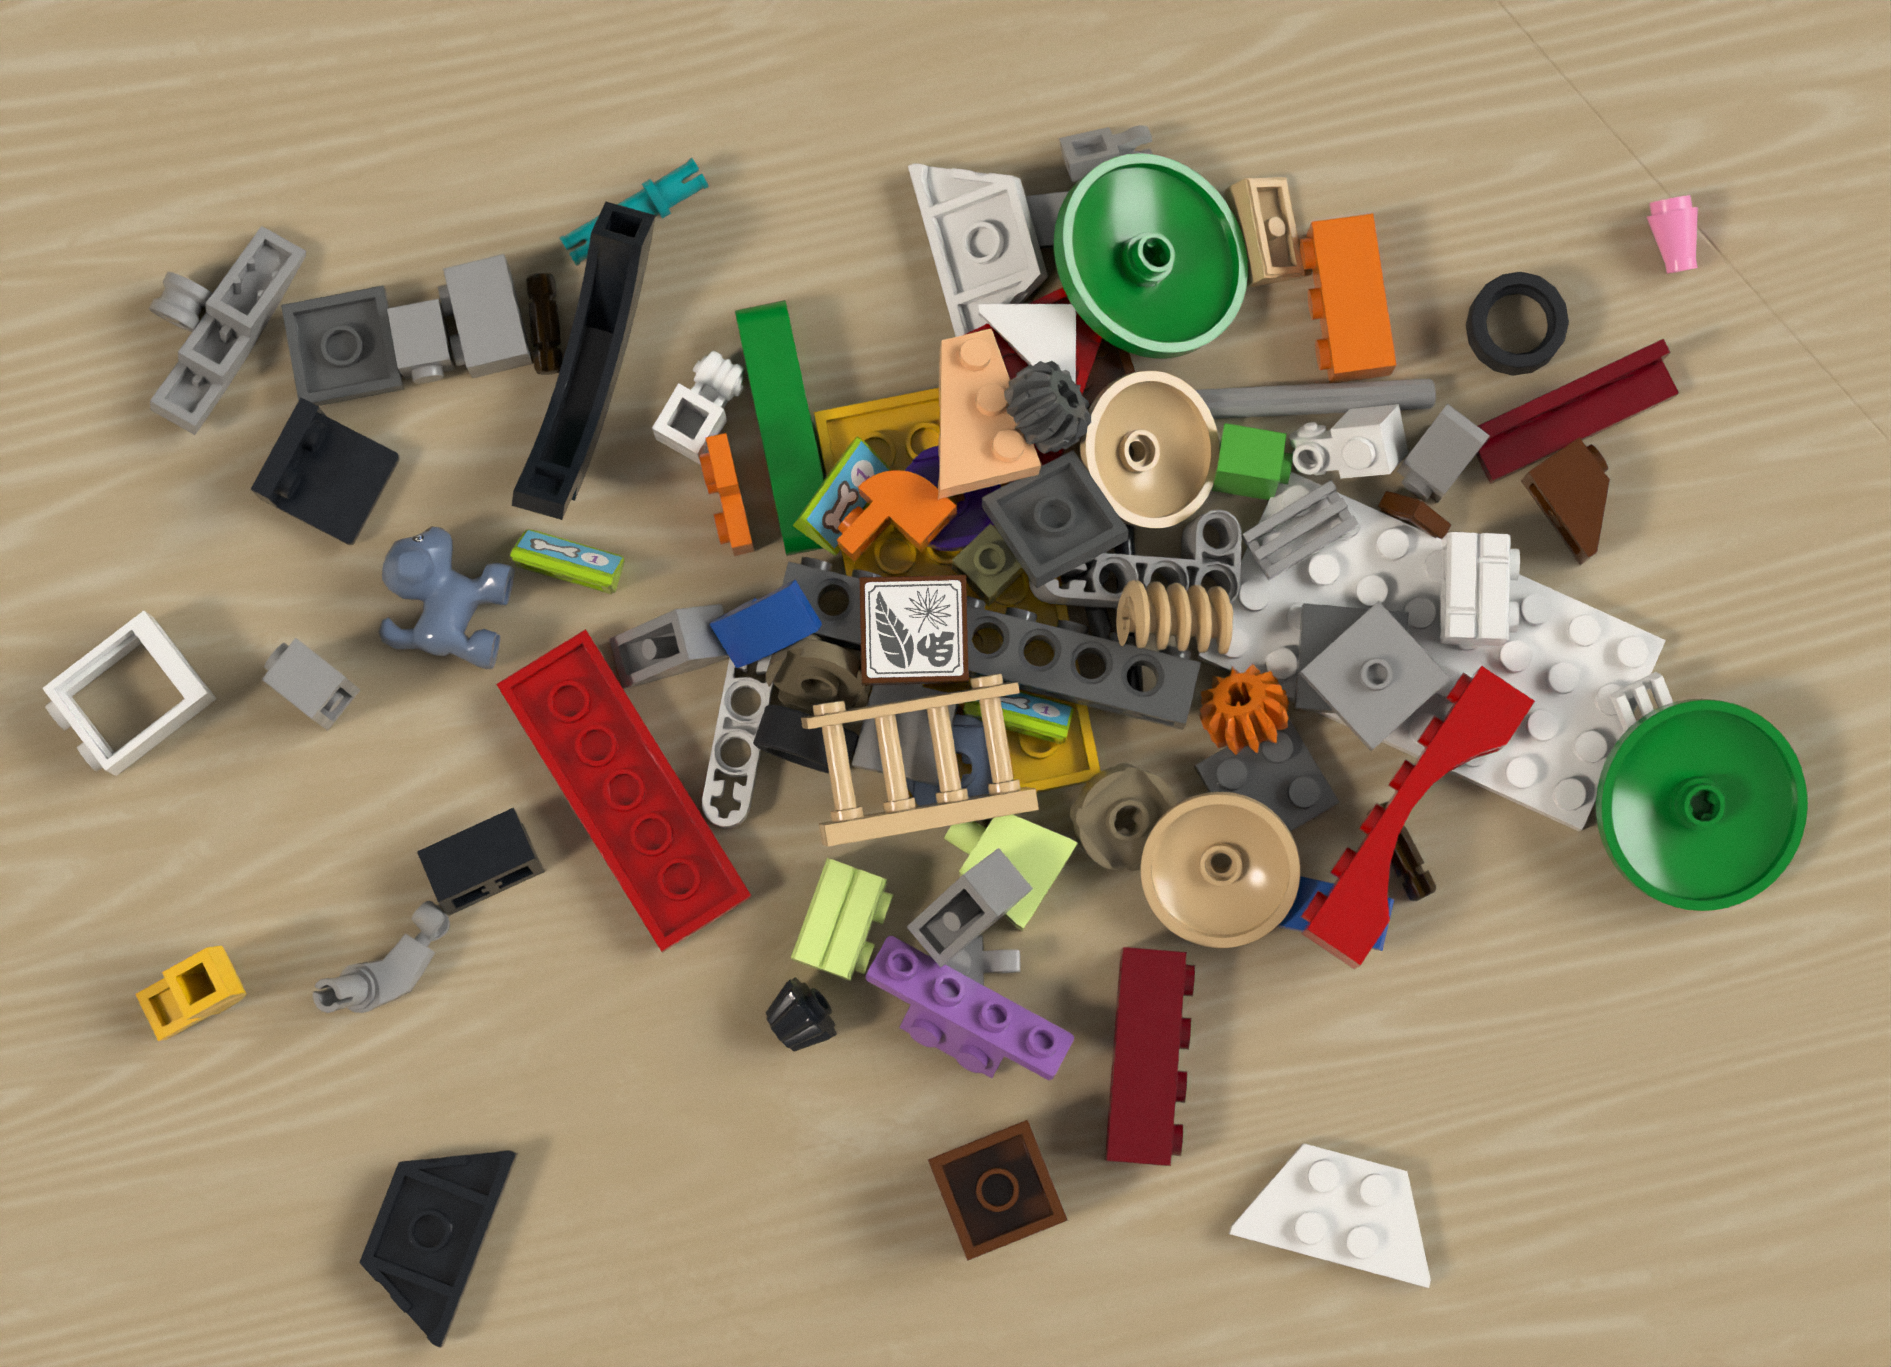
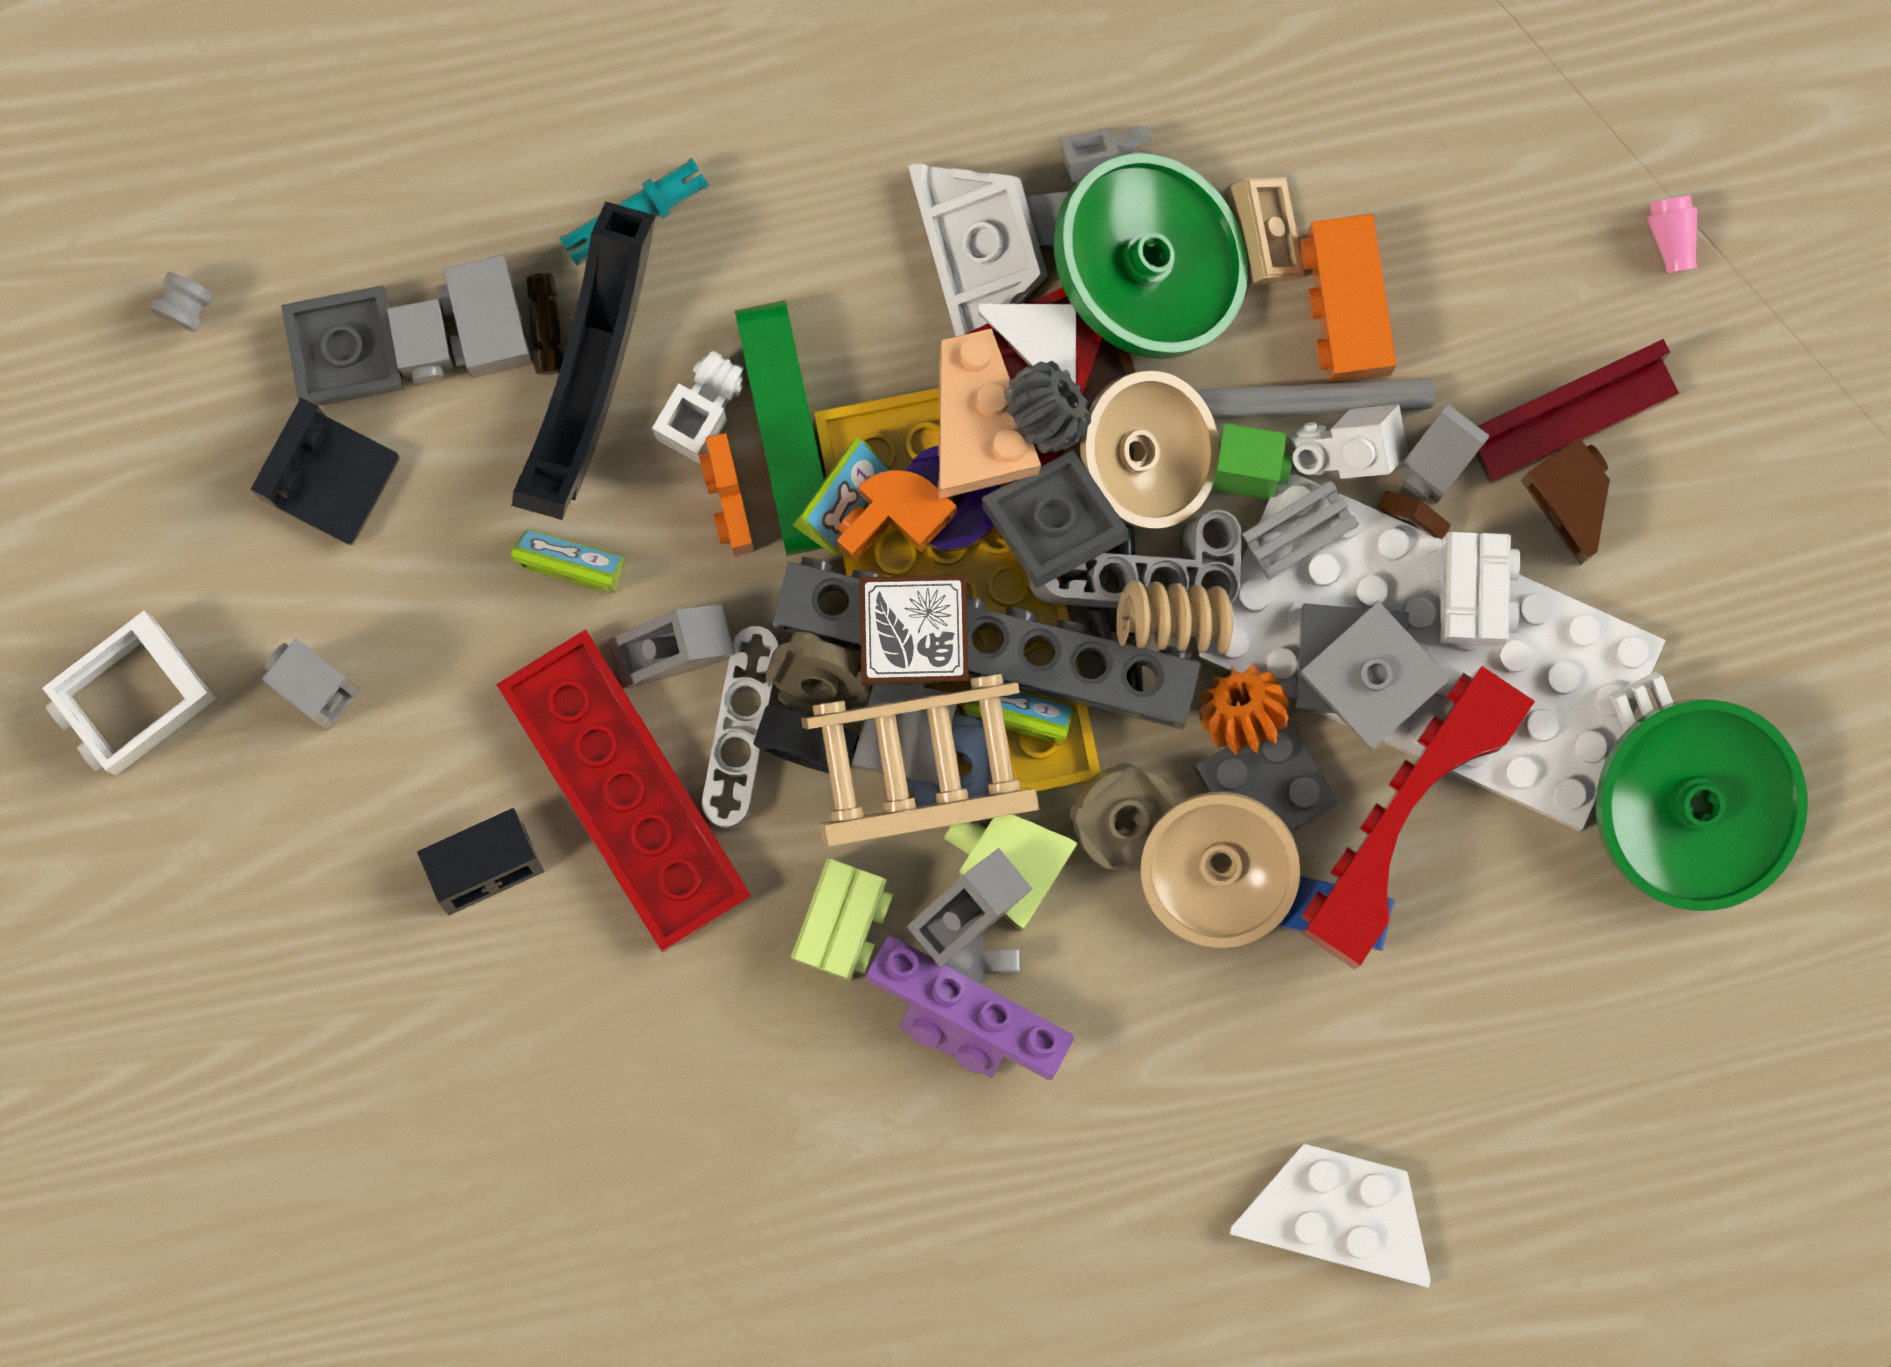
(191, 992): yellow brick -> none
(228, 330): light grey slope -> none
(378, 982): light grey arm -> none
(423, 571): sand blue animal -> none
(434, 1233): black wing -> none
(766, 624): blue slope -> none
(800, 1016): black piece -> none
(988, 565): olive brick -> none
(997, 1190): reddish brown brick -> none
(1146, 1056): dark red brick -> none
(1408, 862): dark brown axle -> none
(1527, 285): black tyre -> none

